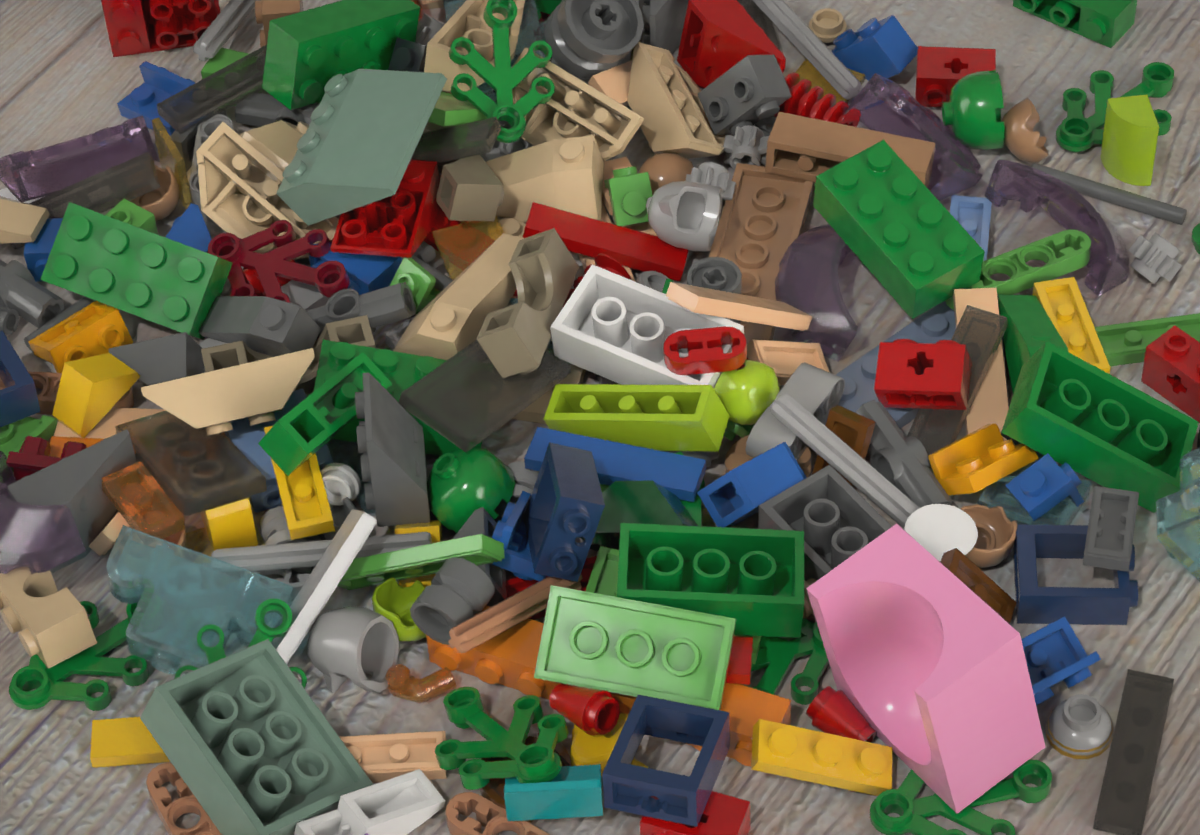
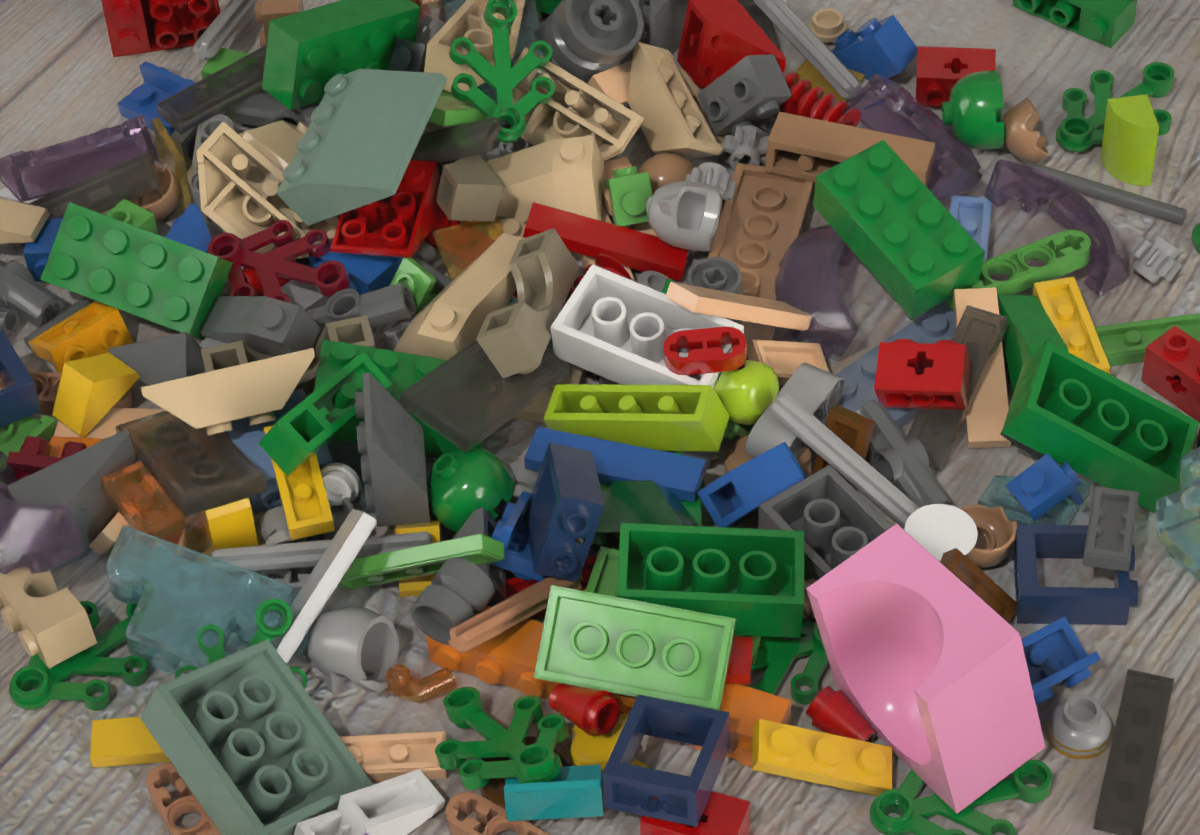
(395, 604): lime hair -> none
(978, 460): light orange bracket -> none

